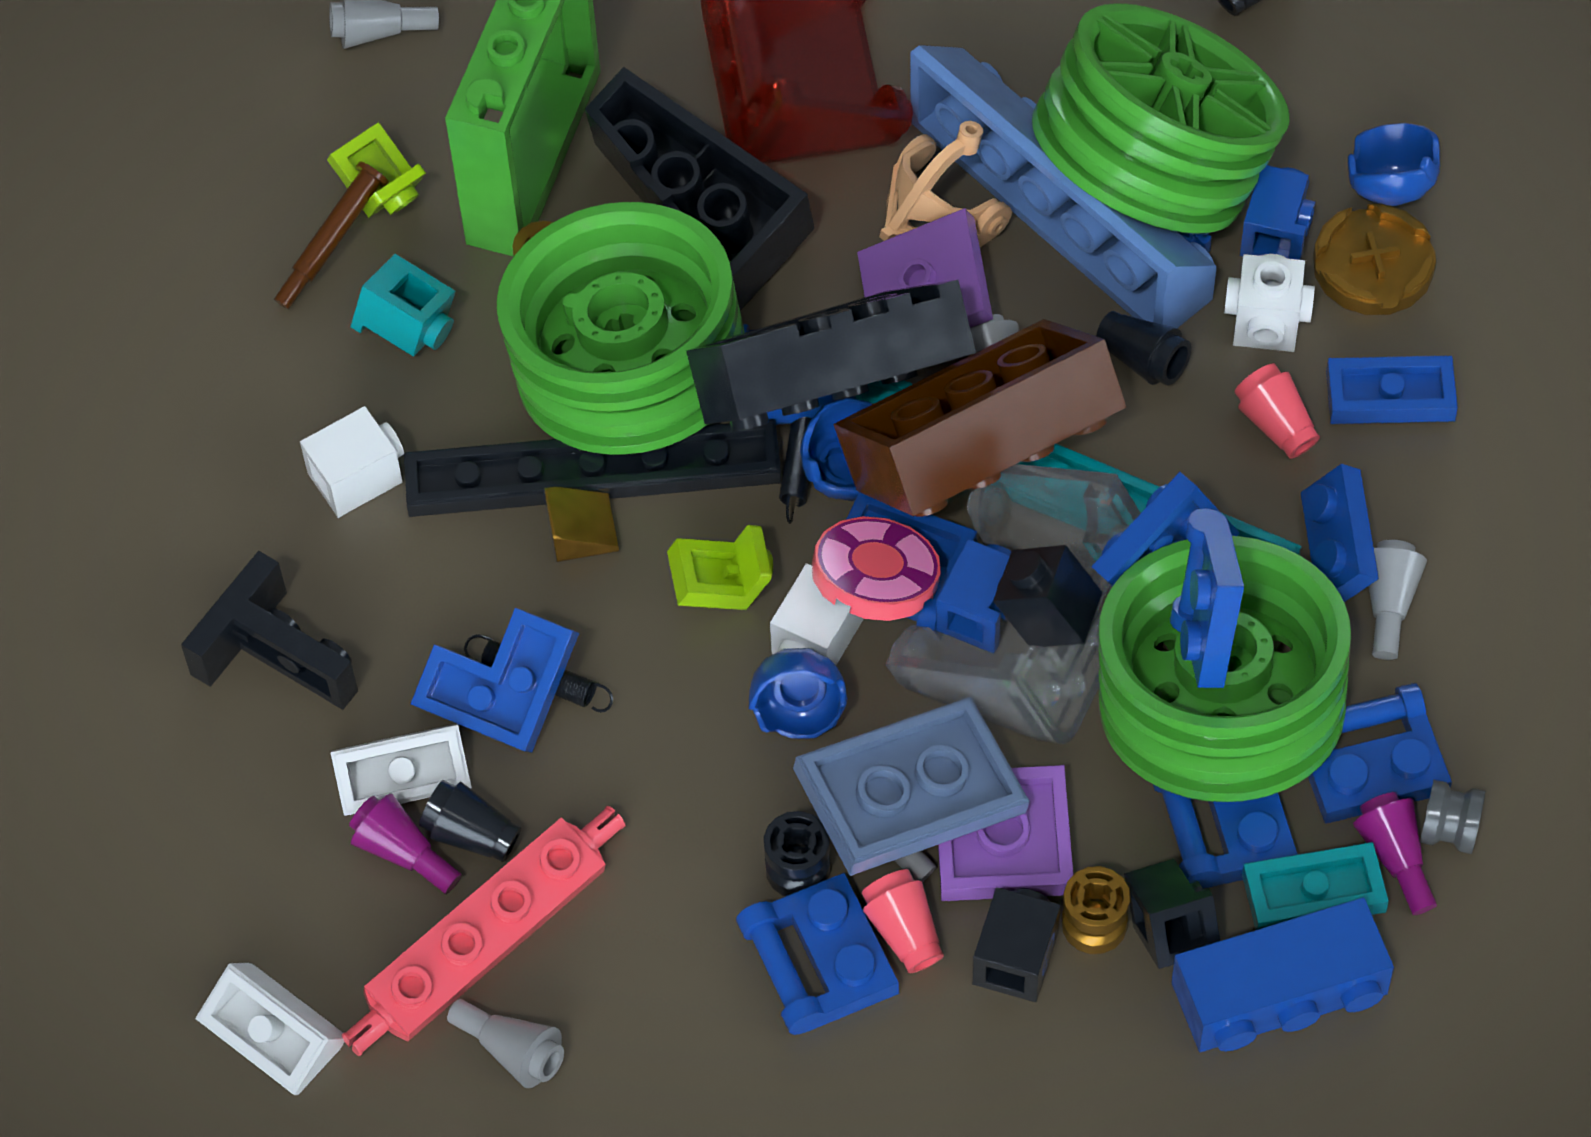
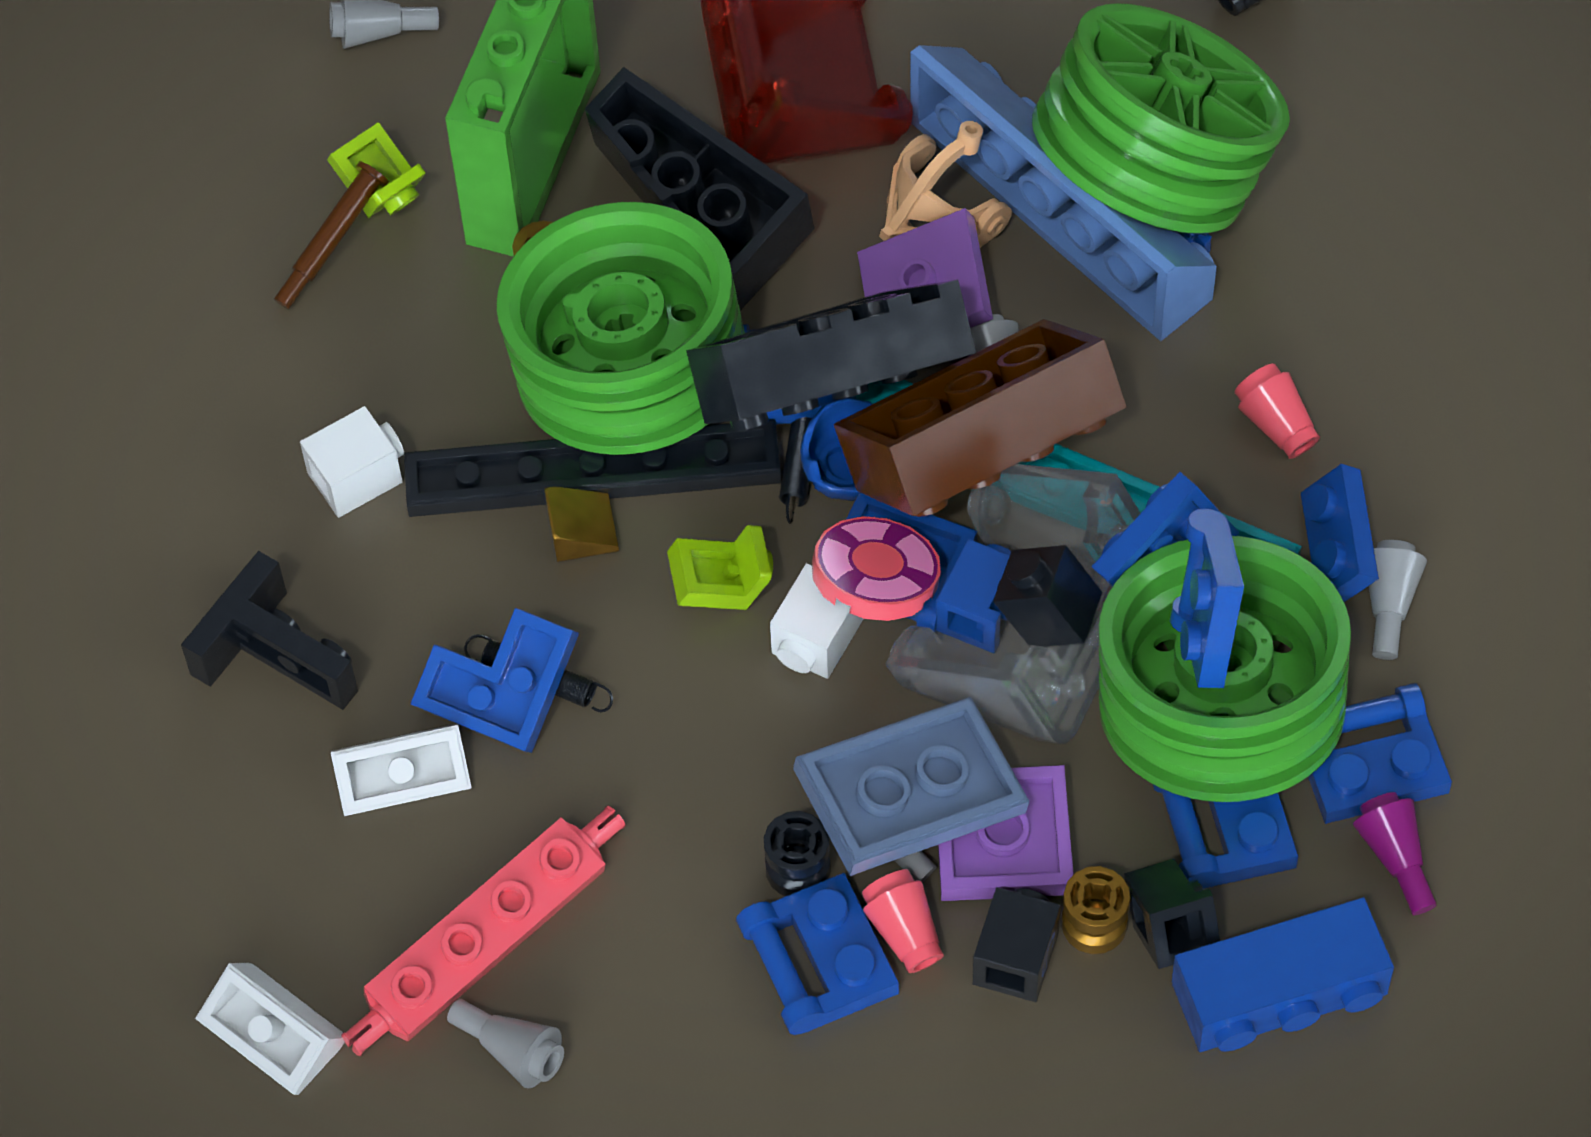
(390, 833): magenta cone -> none
(405, 307): teal brick -> none
(468, 822): black cone -> none
(797, 694): blue hair -> none
(1146, 347): black cone -> none
(1269, 302): white brick -> none
(1278, 214): blue brick -> none
(1313, 882): teal plate -> none
(1374, 259): pearl gold tile -> none
(1391, 389): blue plate -> none
(1394, 163): blue hair -> none
(1452, 816): dark grey wheel -> none

